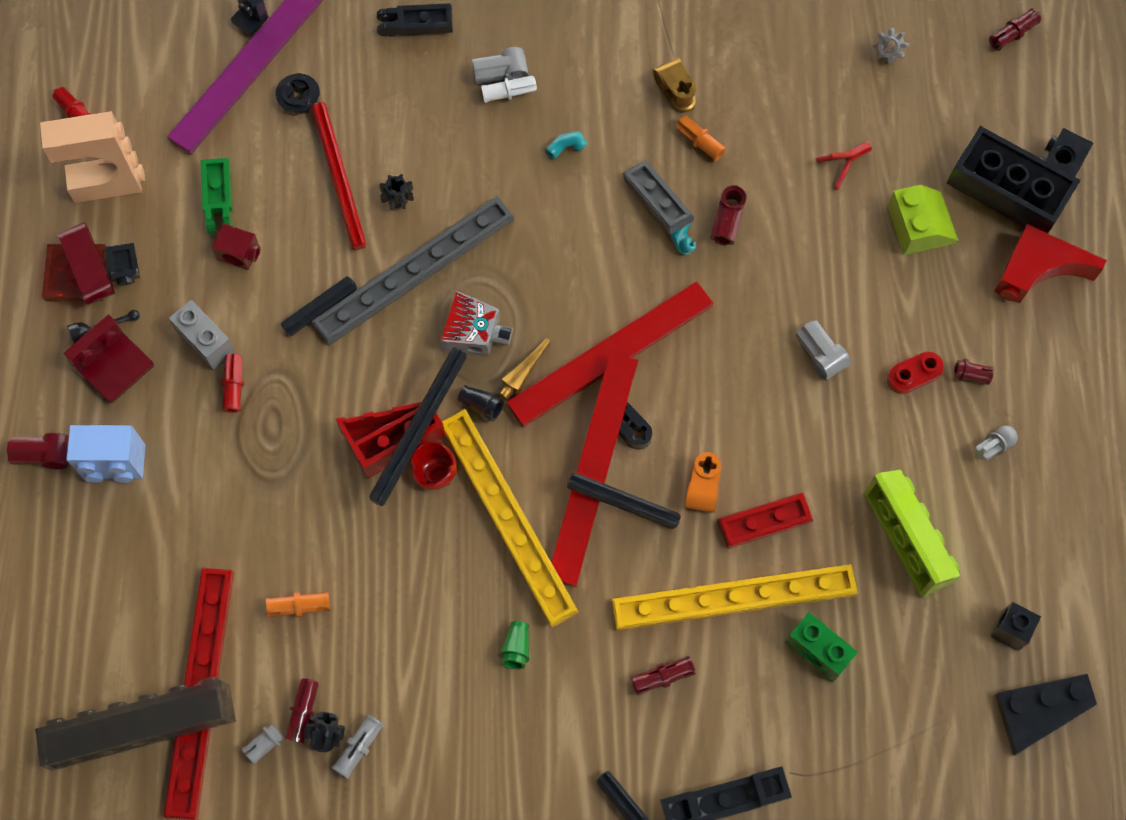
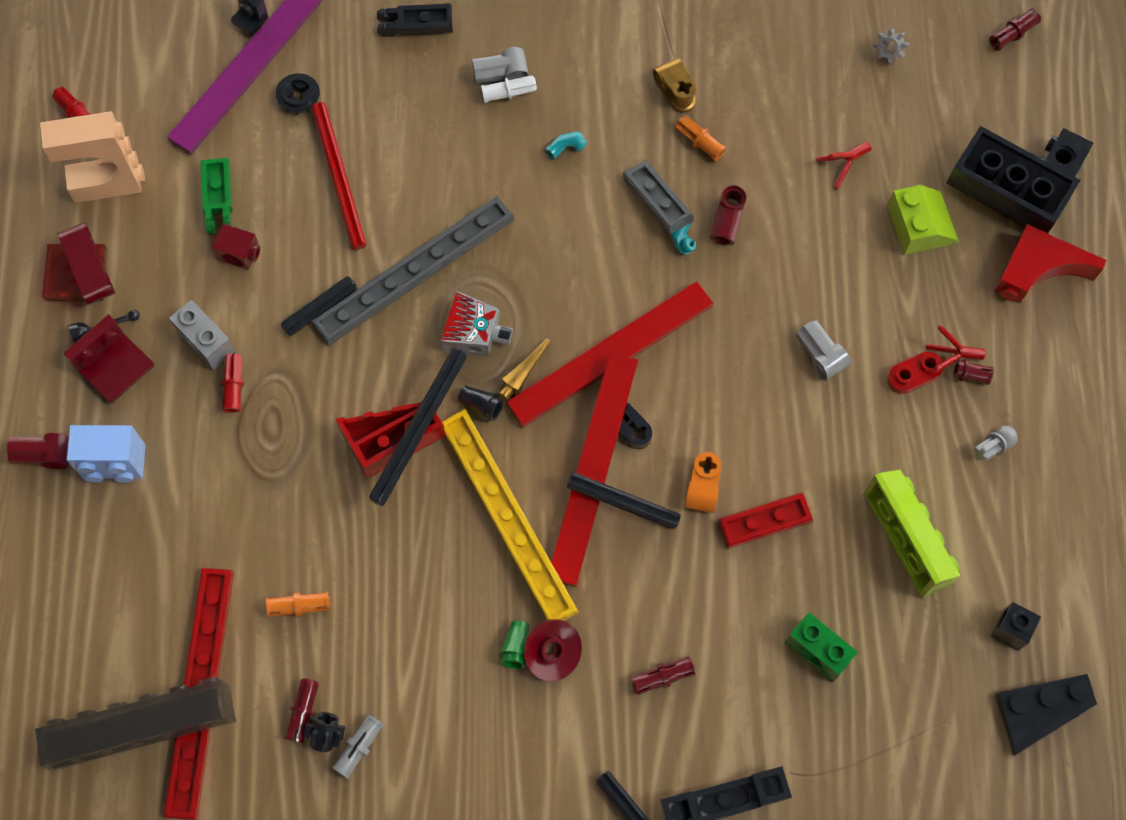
(122, 264): black bracket -> none
(263, 743): light grey pin -> none
(389, 189): black gear -> none
(433, 465): red hair -> none
(564, 653): none -> dark red dish
(734, 597): yellow tile -> none
(960, 350): none -> red plant

